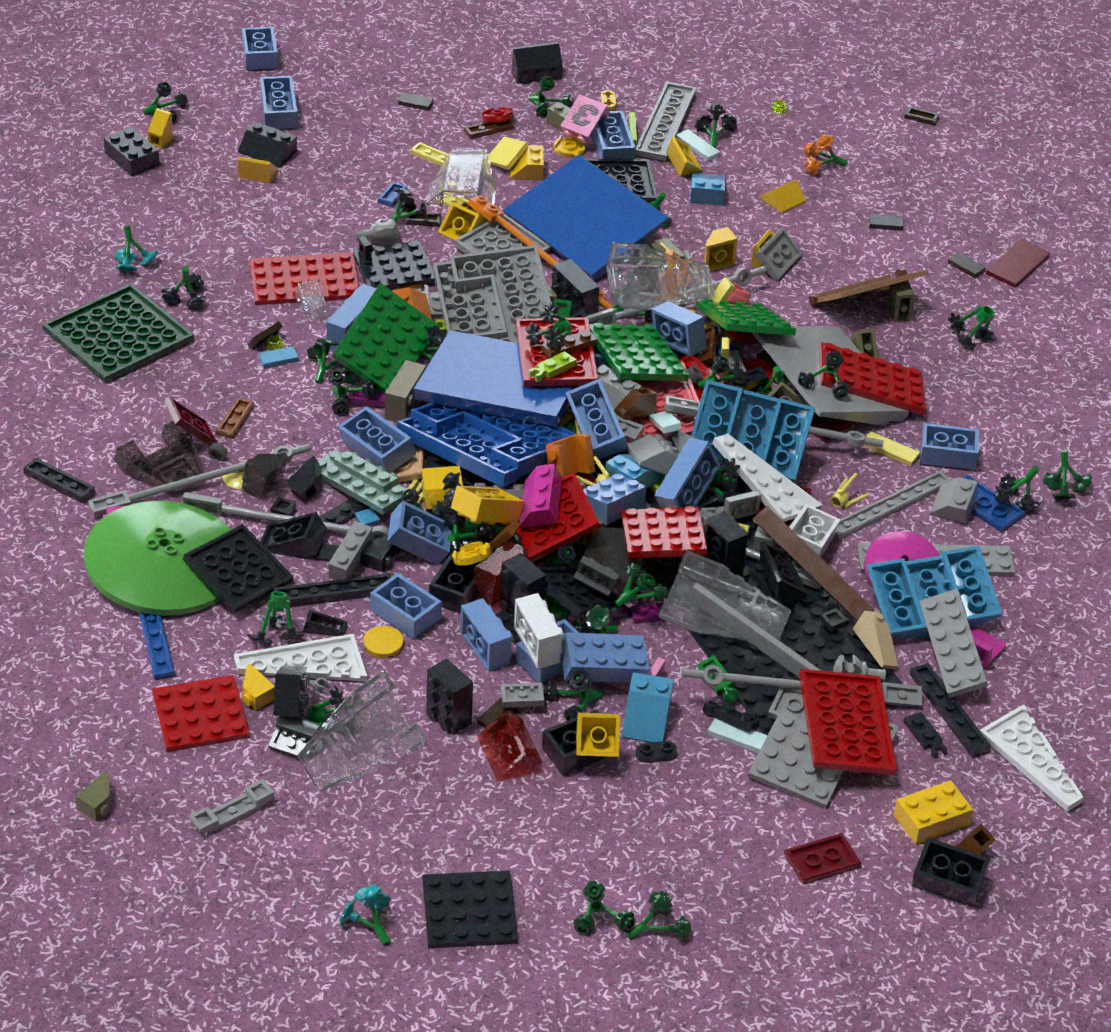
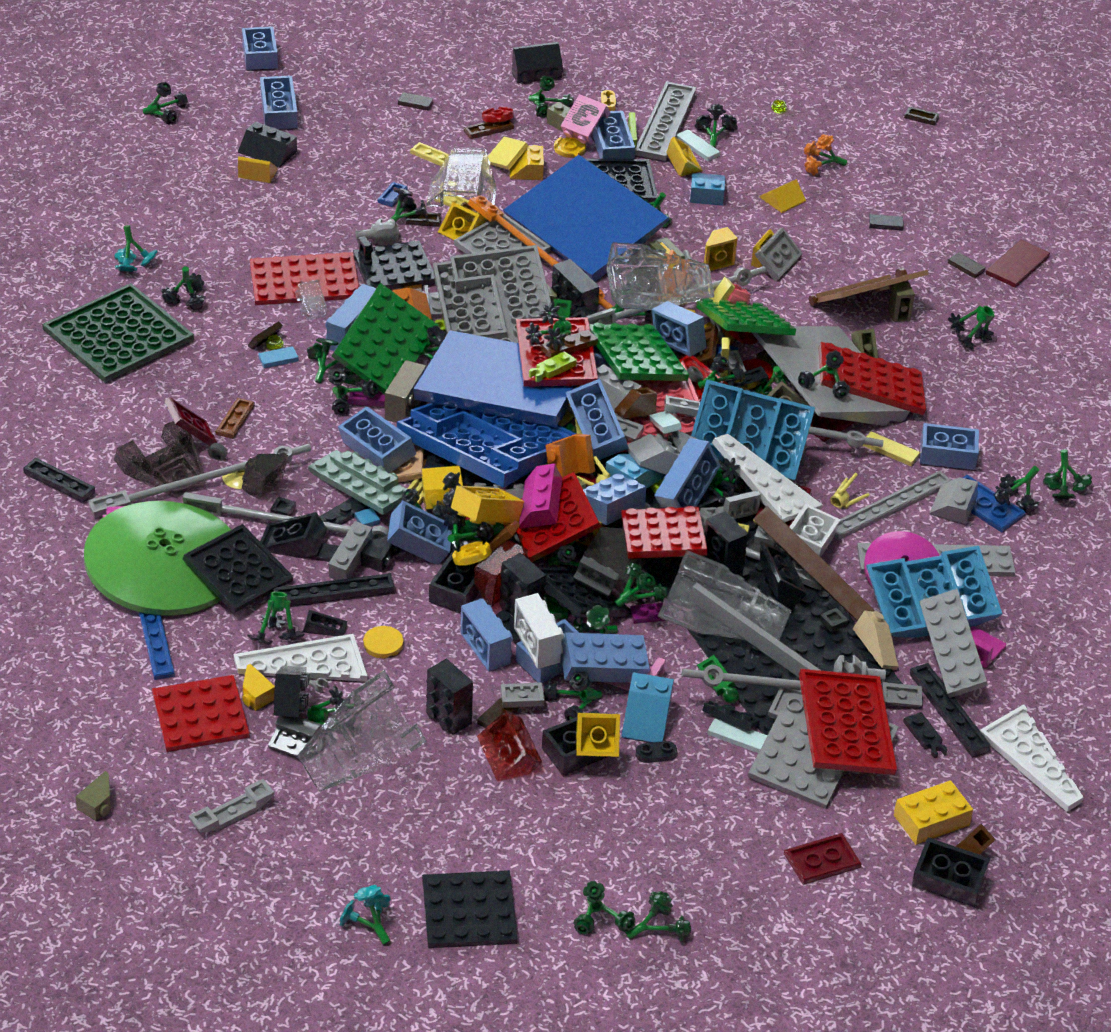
(131, 151): black brick -> none
(160, 129): yellow slope -> none
(306, 480): black slope -> none
(405, 605): medium blue brick -> none

